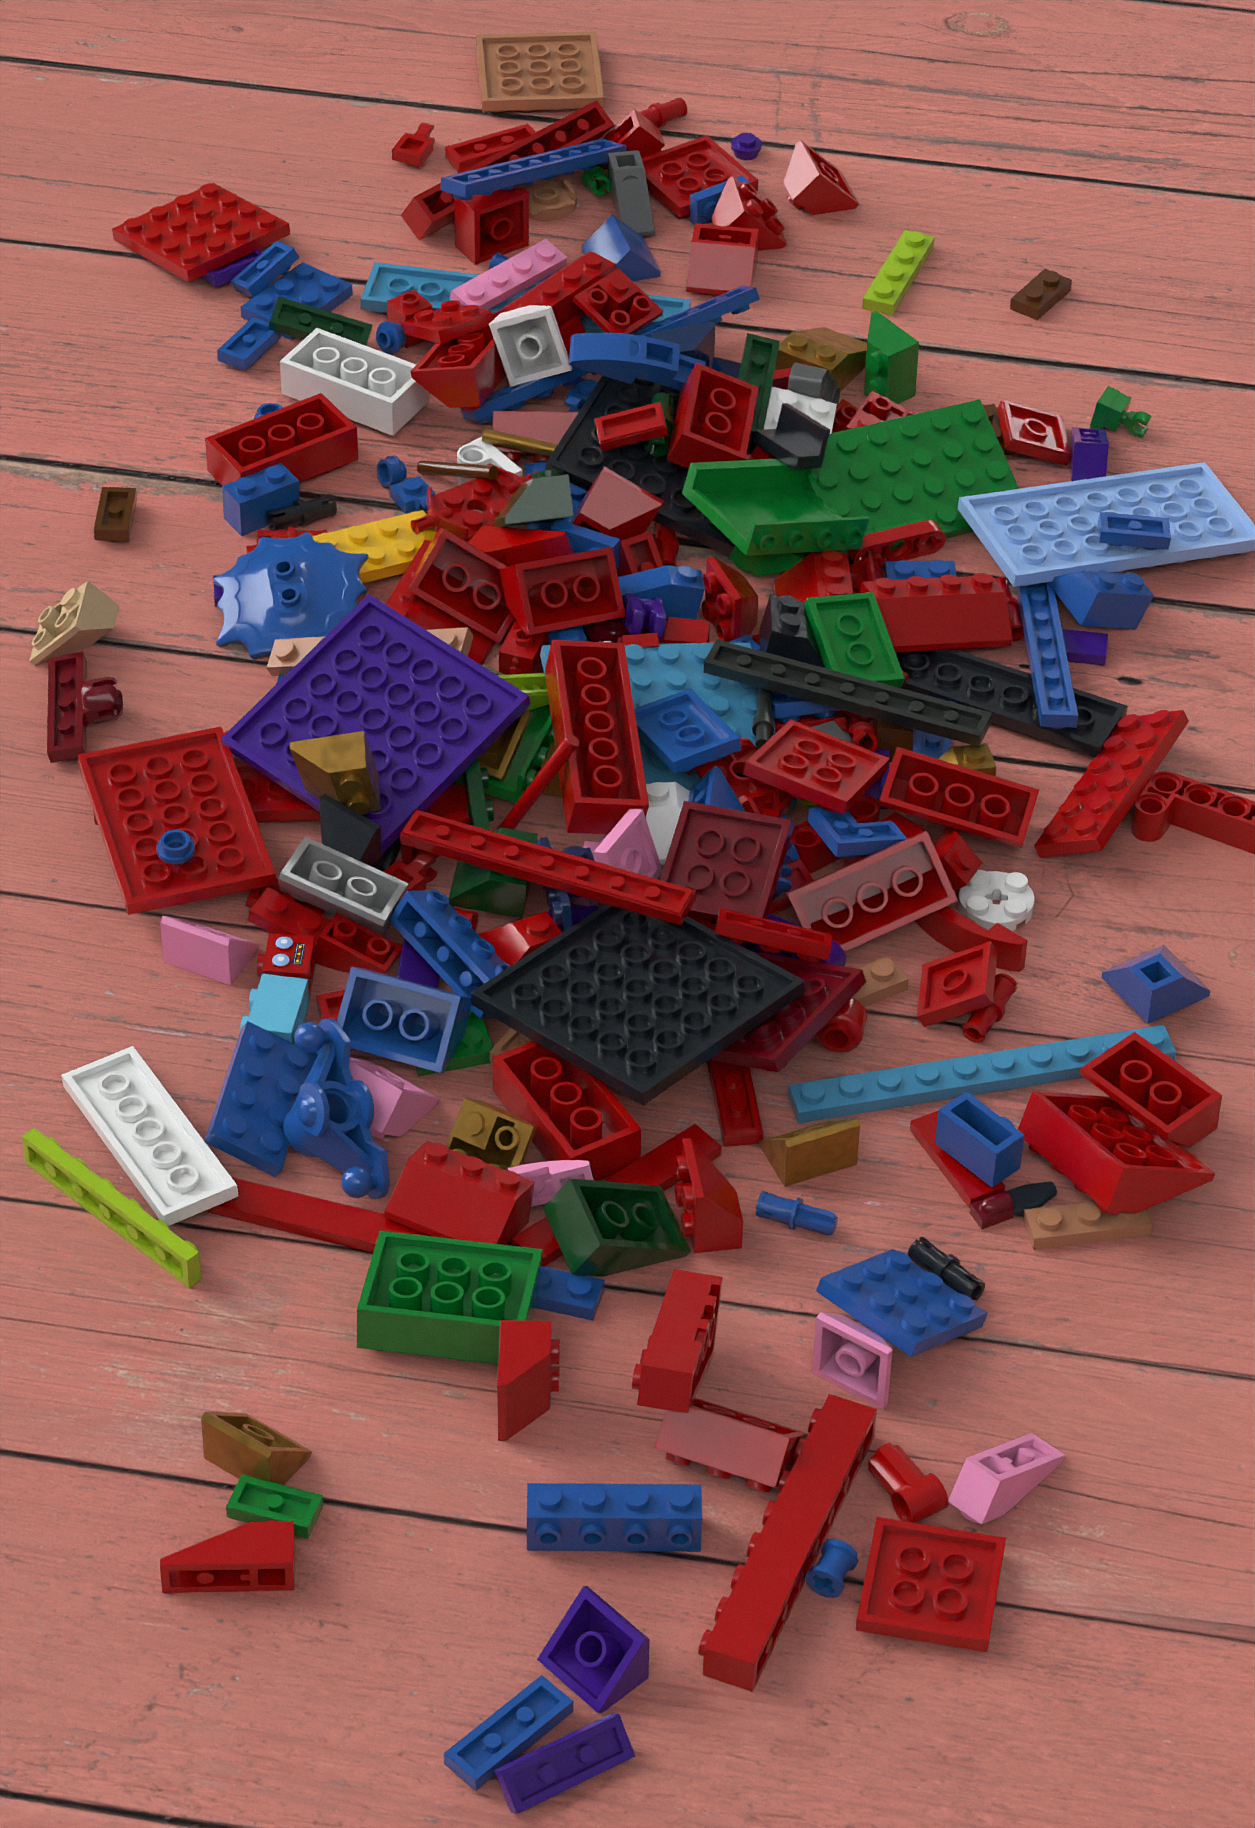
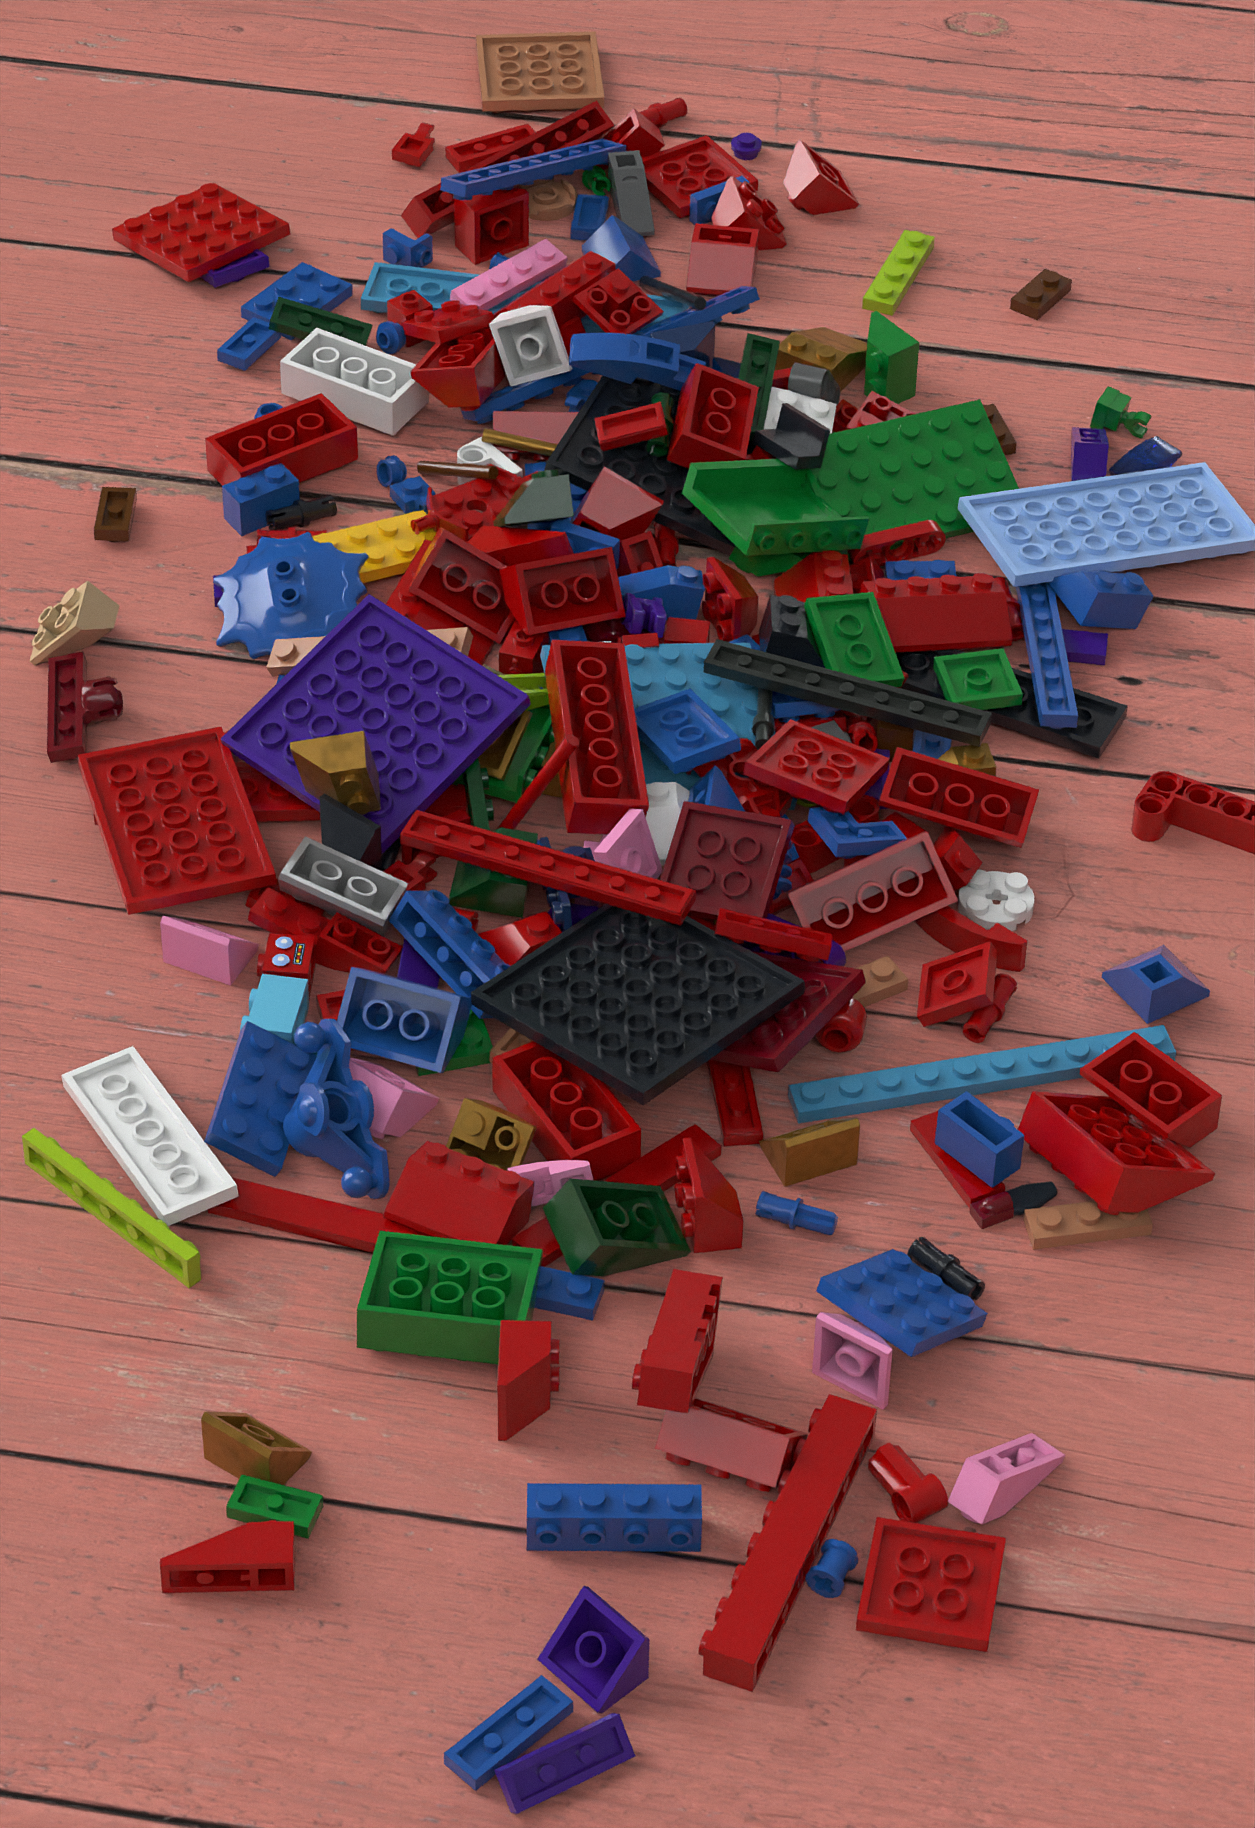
(175, 847): blue plate -> none
(265, 269): blue plate -> none
(405, 251): none -> blue bracket
(588, 215): none -> blue tile
(672, 292): none -> black bar
(978, 679): none -> green plate
(1033, 432): red plate -> none
(1111, 784): red plate -> none
(1134, 530): blue plate -> none
(1148, 455): none -> clear blue slope

